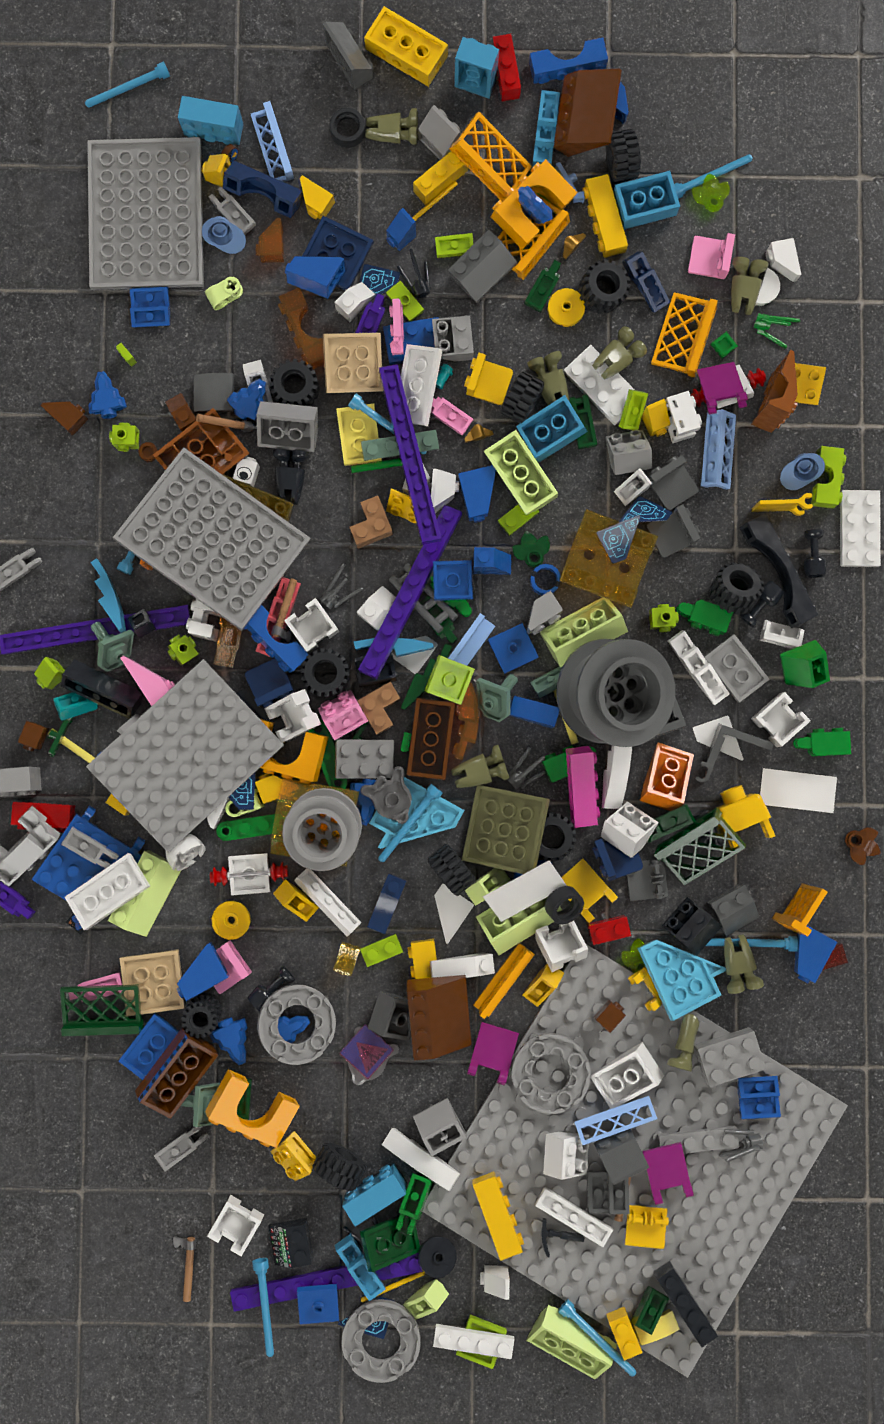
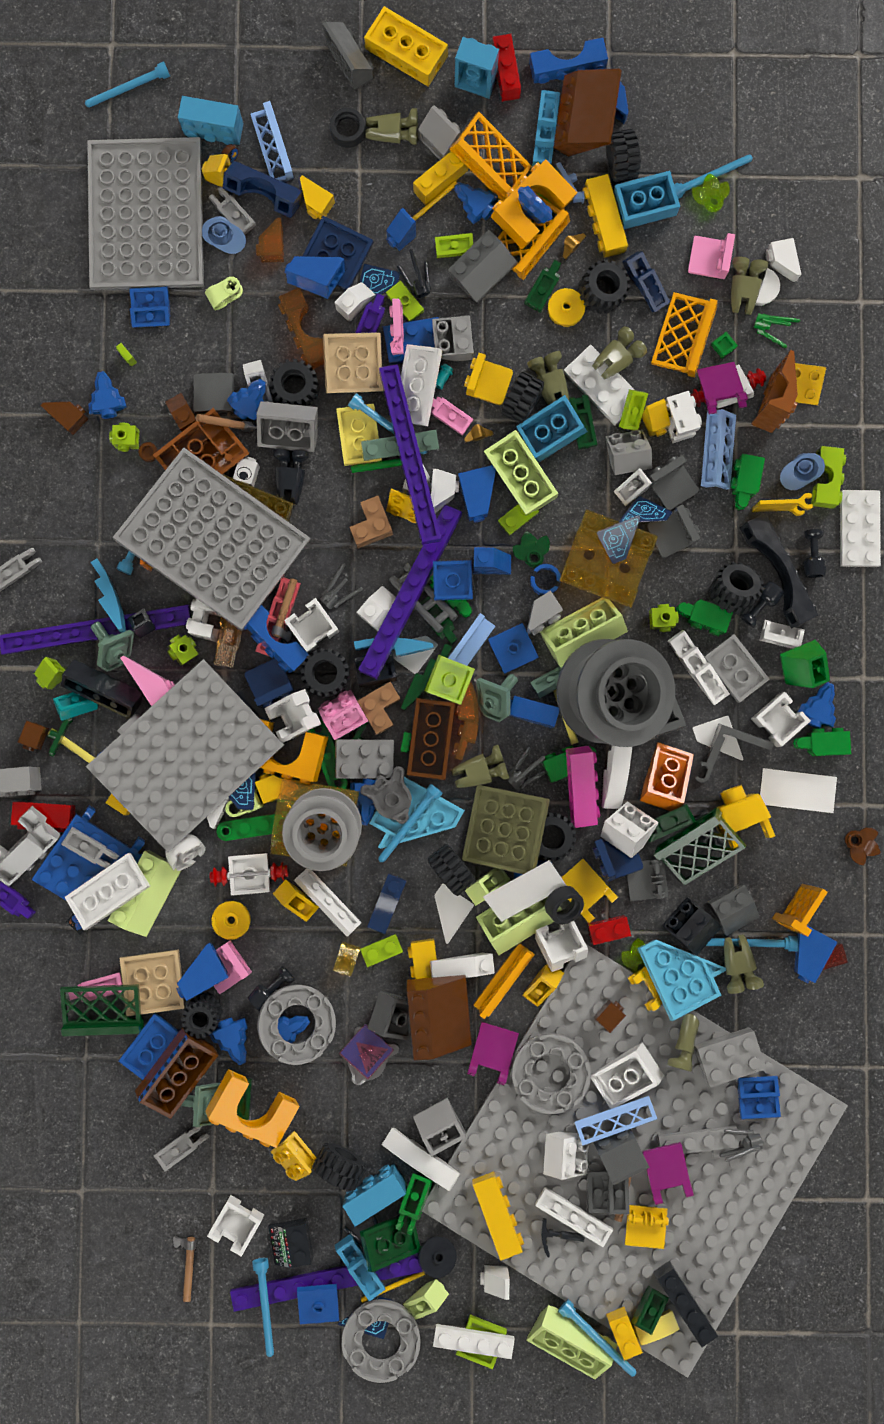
(476, 201): none -> blue rock
(747, 479): none -> green hinge
(820, 707): none -> blue rock

